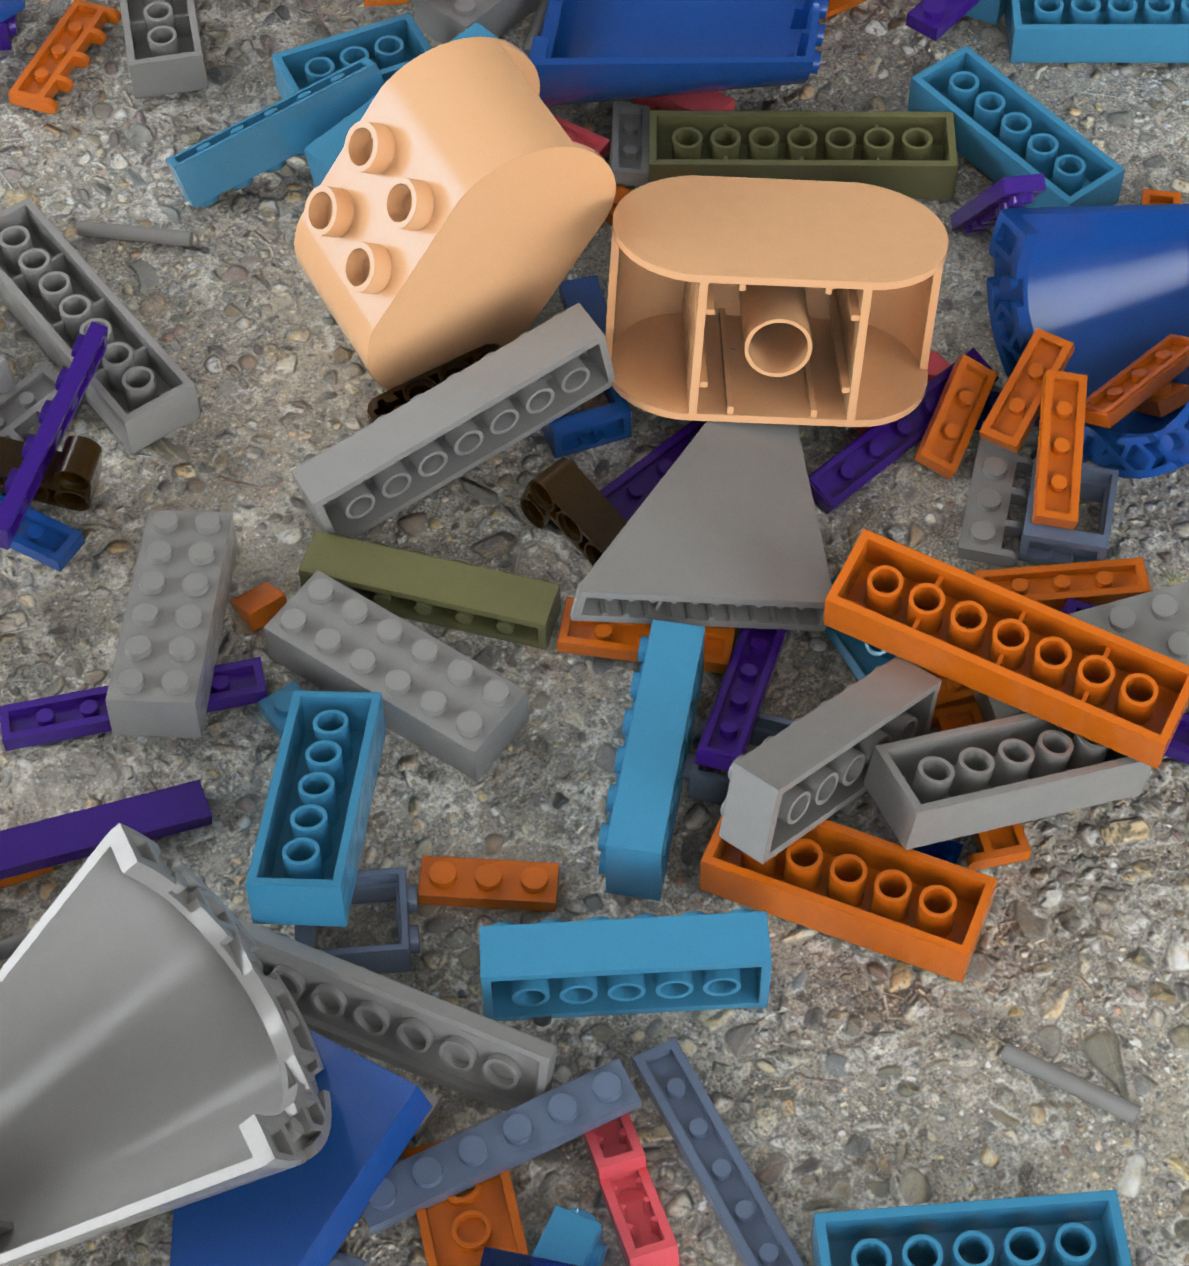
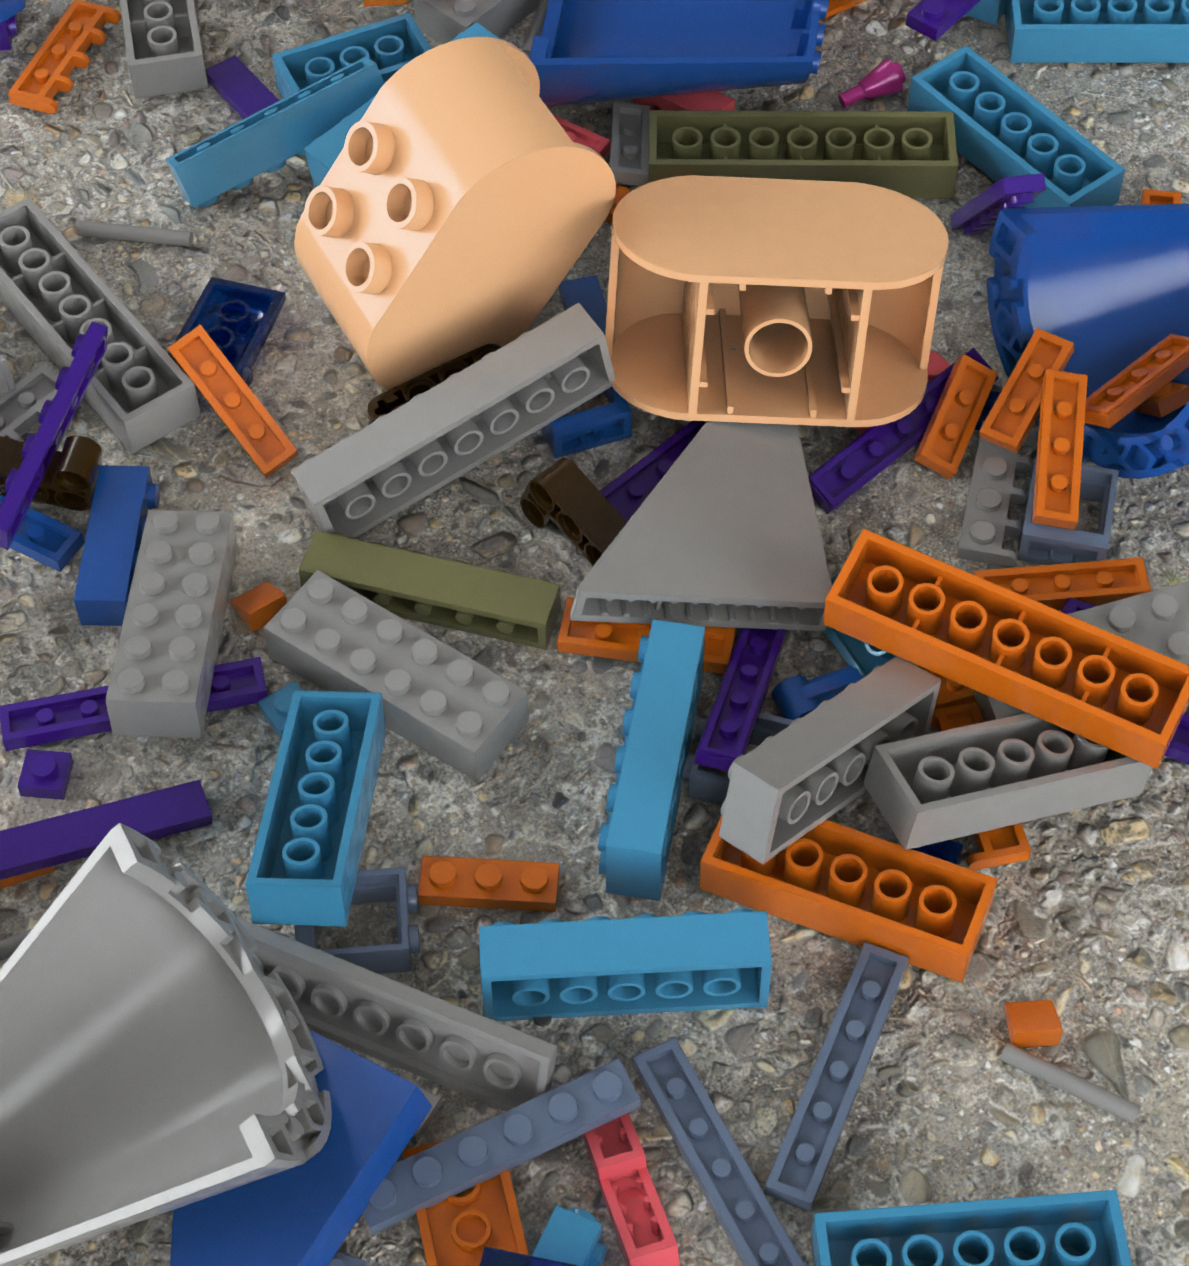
(45, 774): none -> dark purple plate
(113, 542): none -> blue brick
(233, 401): none -> orange plate
(236, 320): none -> clear blue slope
(239, 87): none -> dark purple tile
(800, 696): none -> blue piece
(836, 1077): none -> sand blue plate
(881, 81): none -> dark pink cone
(1033, 1023): none -> orange slope

